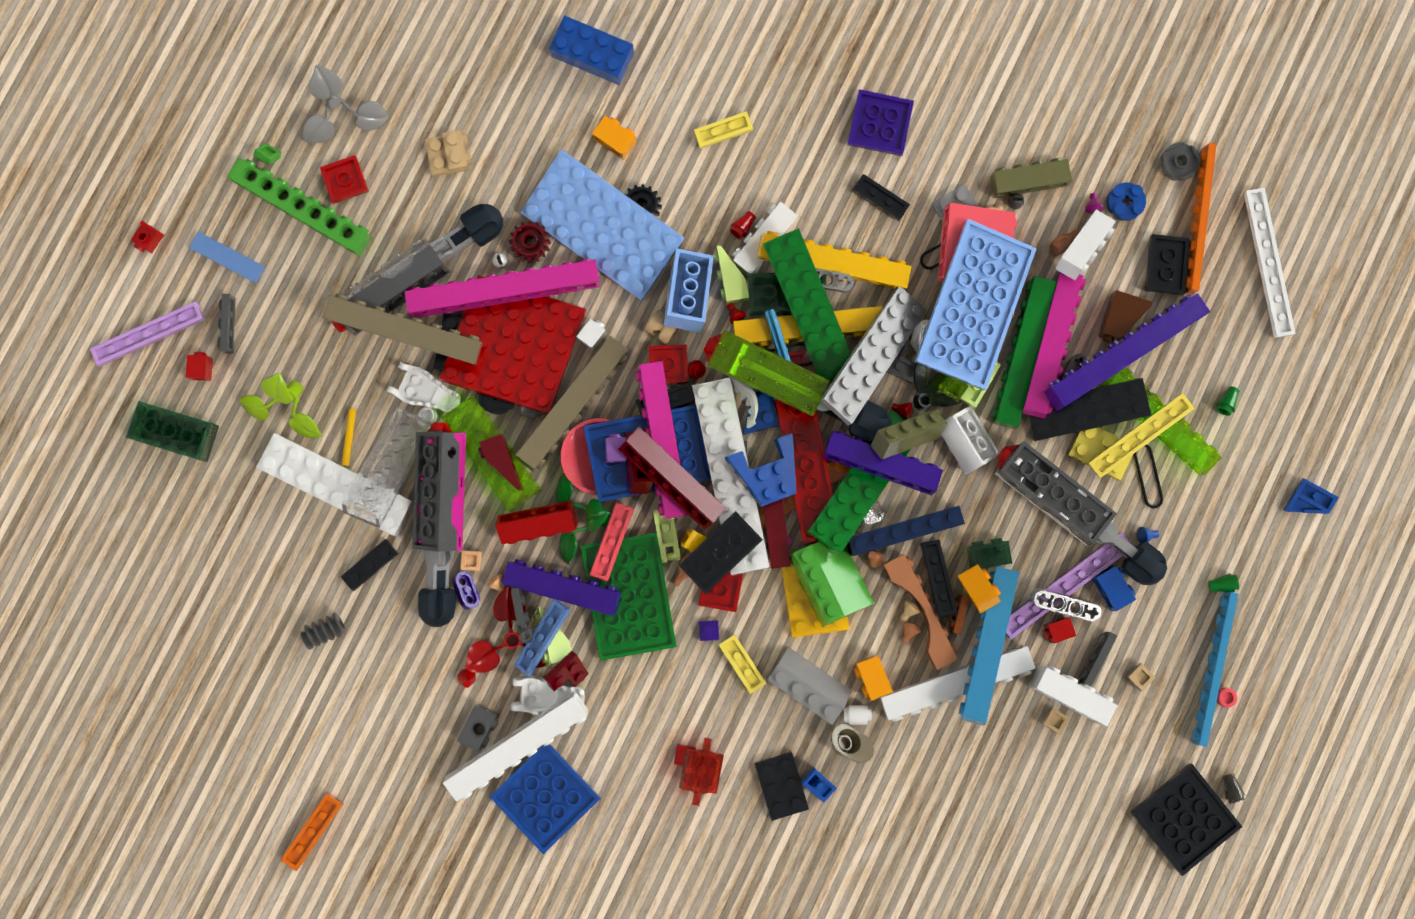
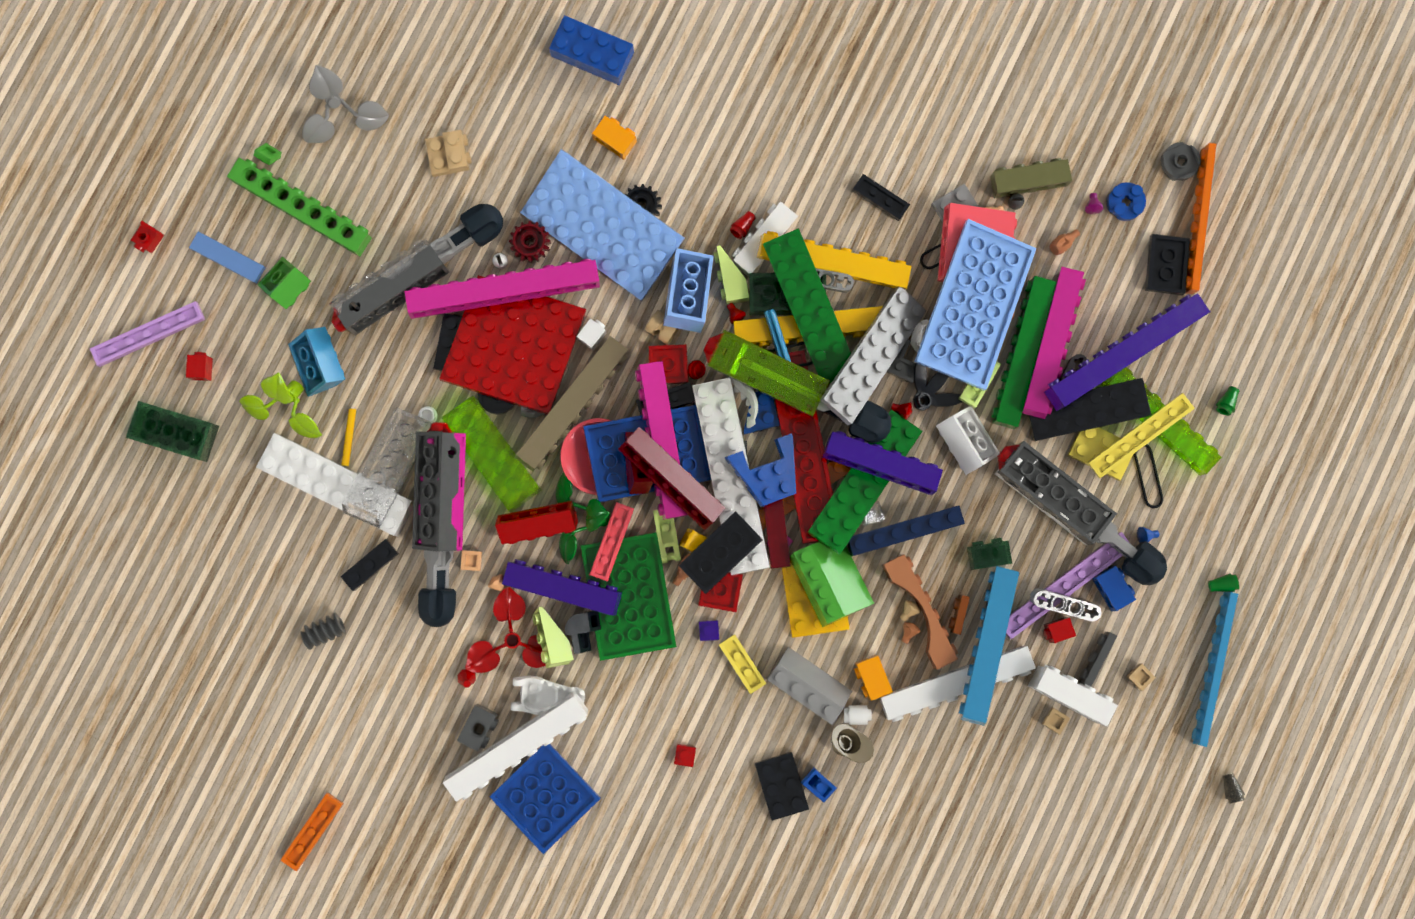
(227, 323): dark grey plate -> none
(284, 283): none -> bright green slope
(316, 360): none -> dark azure slope
(344, 179): red plate -> none
(407, 331): dark tan brick -> none
(422, 389): white animal -> none
(467, 590): dark purple plate -> none
(498, 456): dark red slope -> none
(522, 617): dark grey hinge -> none
(542, 637): medium blue tile -> none
(568, 668): dark red plate -> none
(579, 627): none -> black brick
(612, 454): medium lavender brick -> none
(701, 771): clear red plate -> none
(723, 130): light yellow plate -> none
(874, 559): nougat rock -> none
(880, 122): dark purple plate -> none
(908, 434): olive brick -> none
(938, 579): black tile -> none
(953, 387): clear neon green brick -> none
(979, 588): light orange brick -> none
(1085, 245): white brick -> none
(1121, 315): reddish brown slope -> none
(1186, 819): black plate -> none
(1226, 697): coral tile -> none
(1269, 263): white plate -> none
(1310, 499): blue wing -> none

